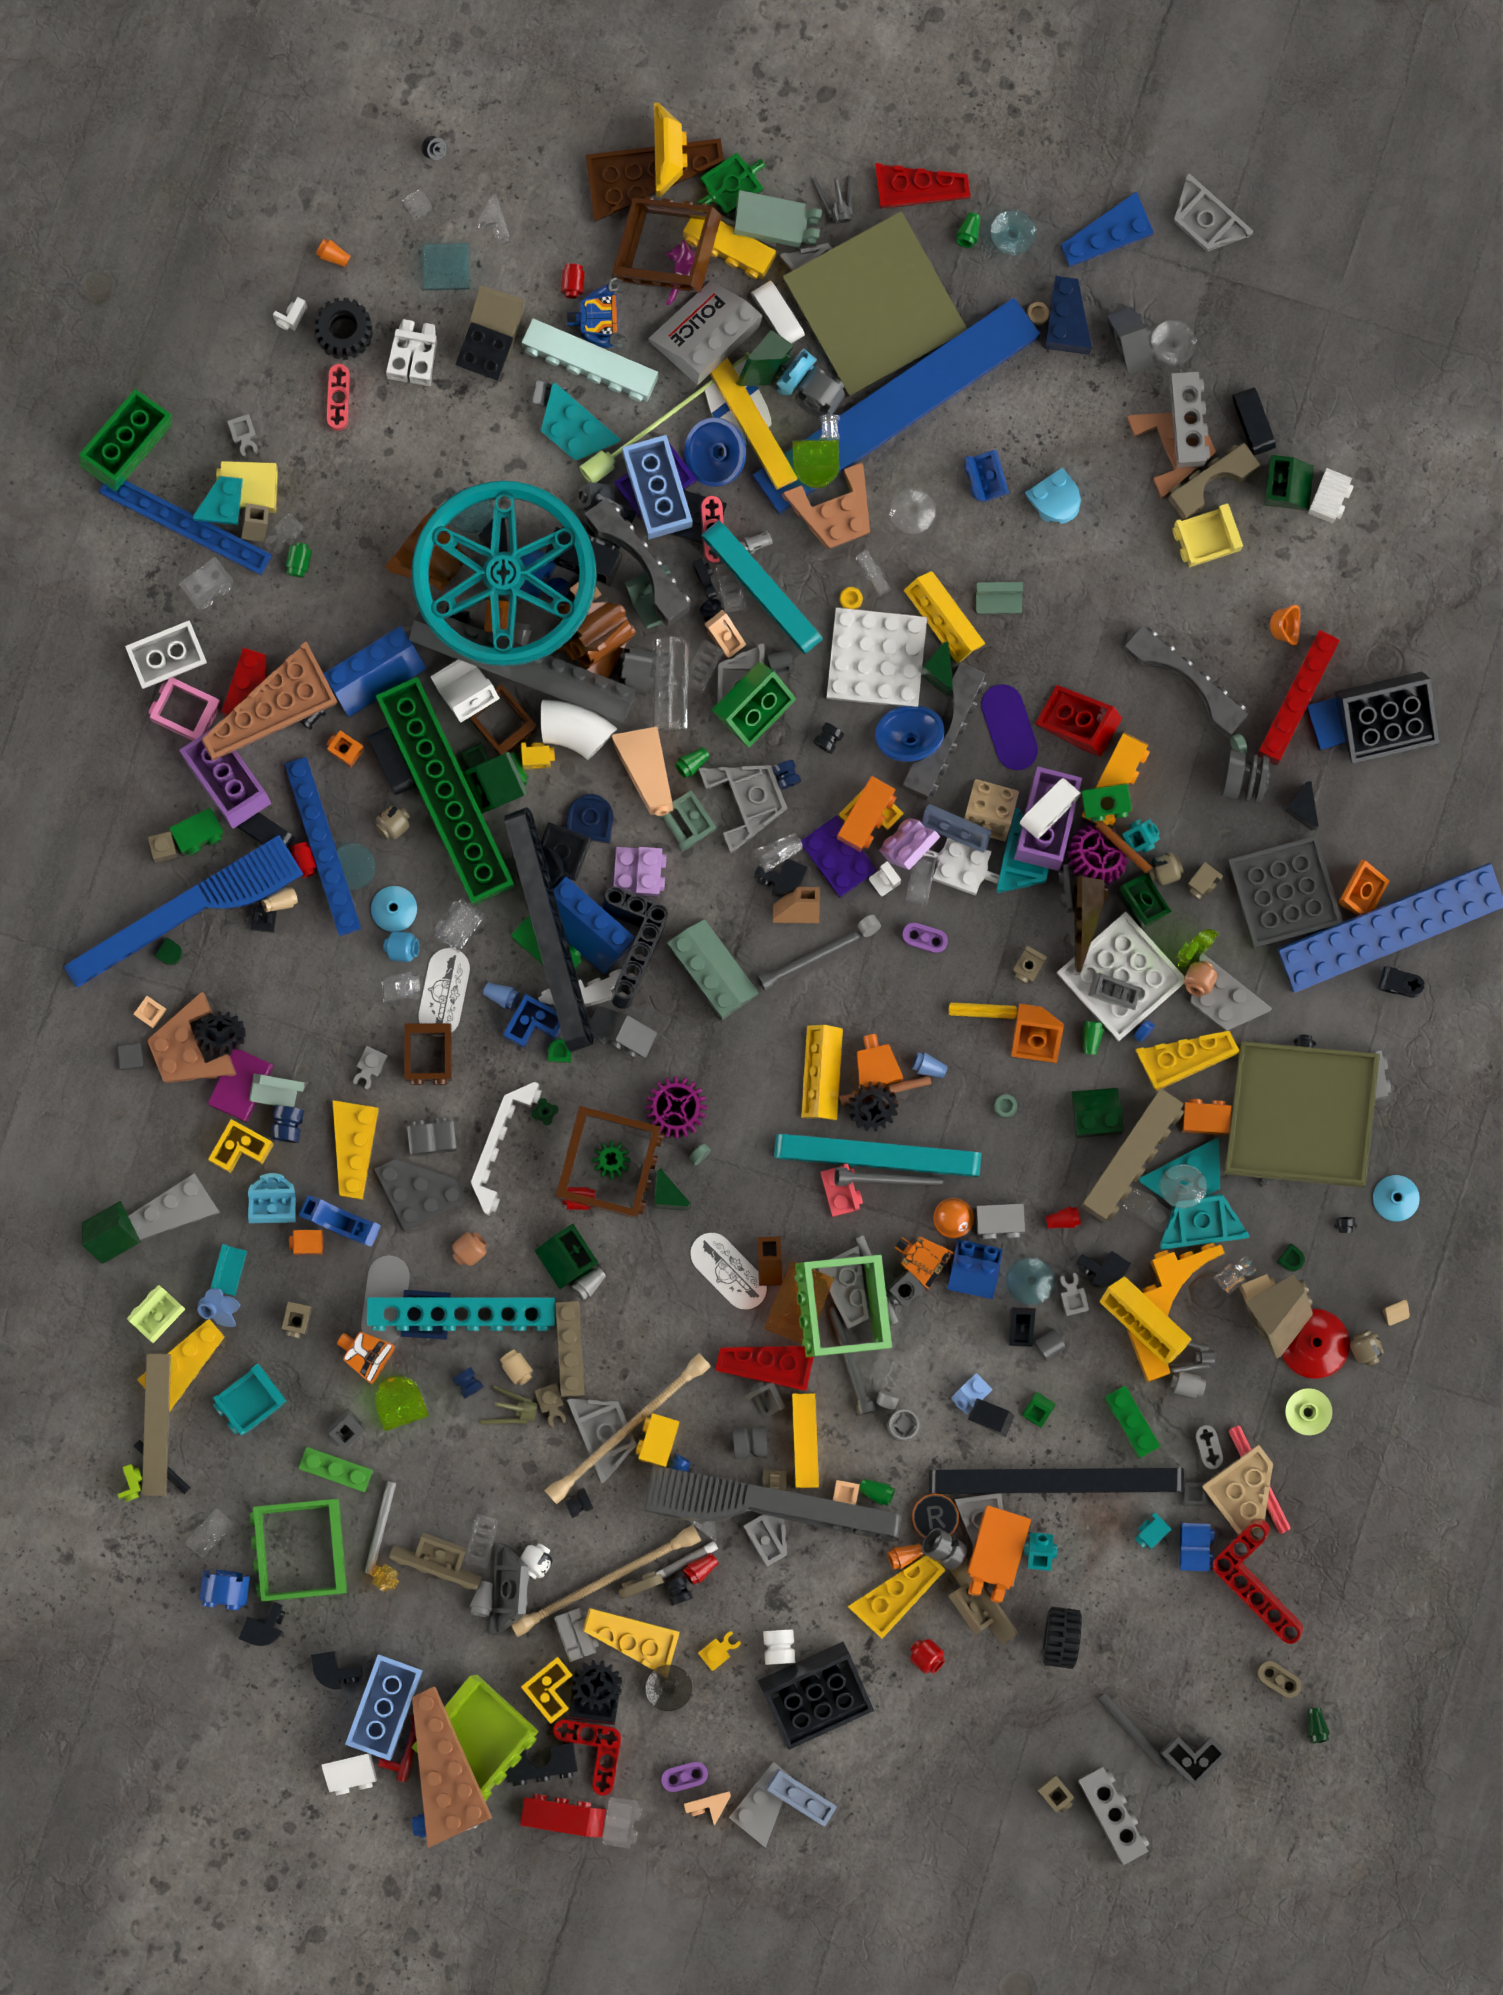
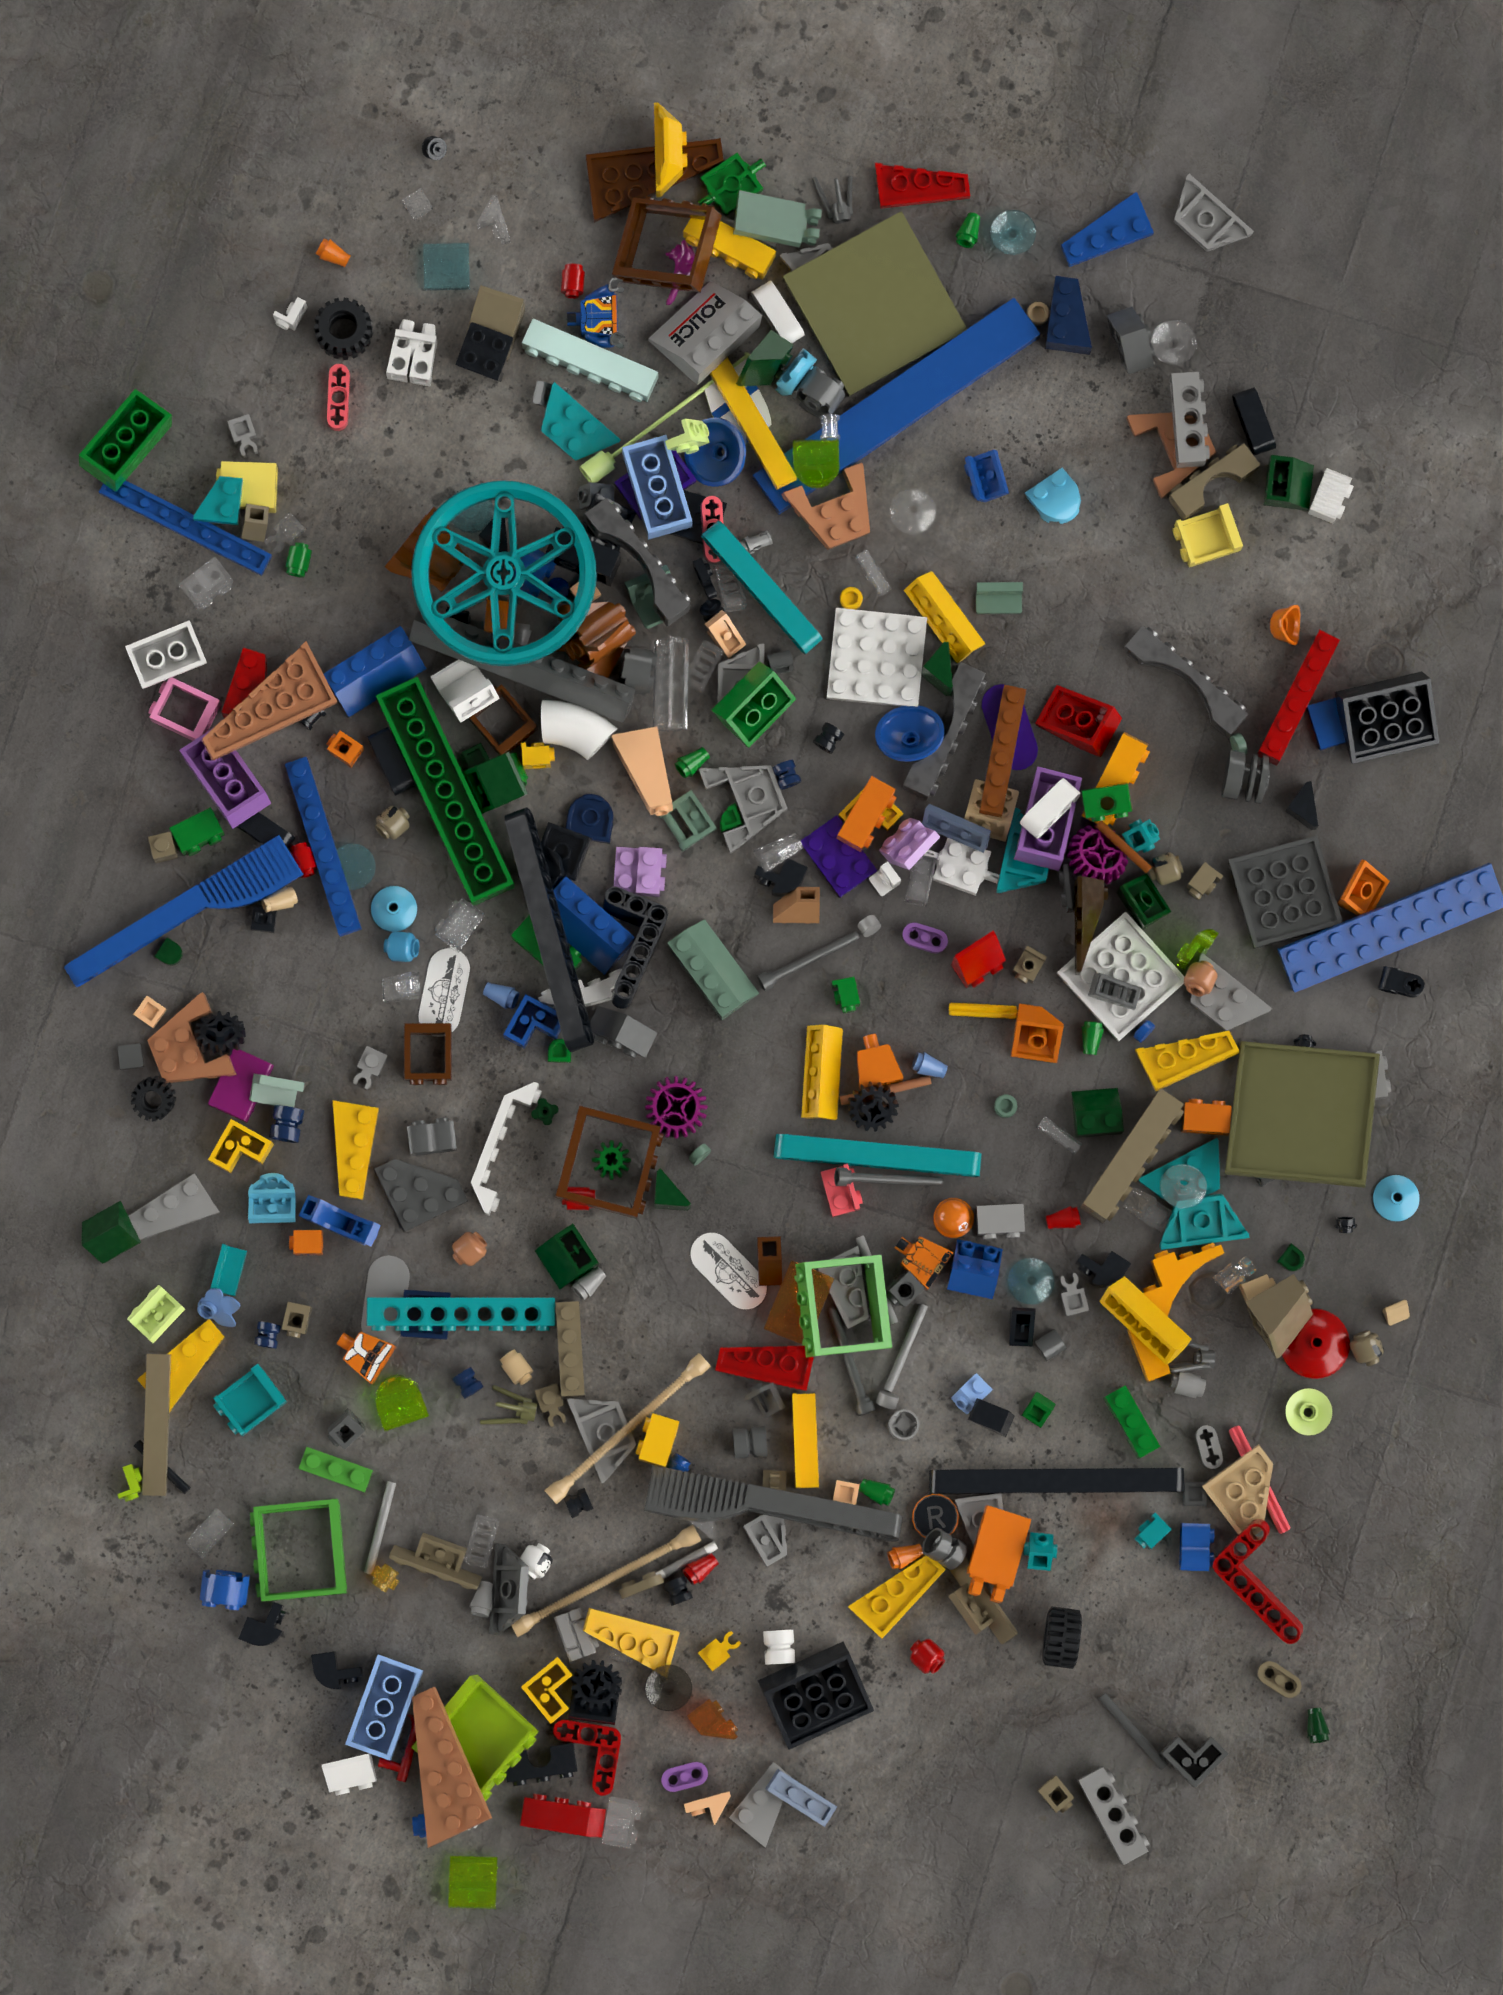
(144, 1107): none -> black tyre
(267, 1335): none -> dark blue wheel
(472, 1882): none -> clear neon green slope
(695, 435): none -> yellowish green bracket
(710, 1722): none -> clear orange slope
(730, 819): none -> green tile
(846, 994): none -> green brick
(905, 1348): none -> light grey bar
(979, 960): none -> red slope
(1002, 751): none -> dark orange plate
(1059, 1135): none -> clear pin

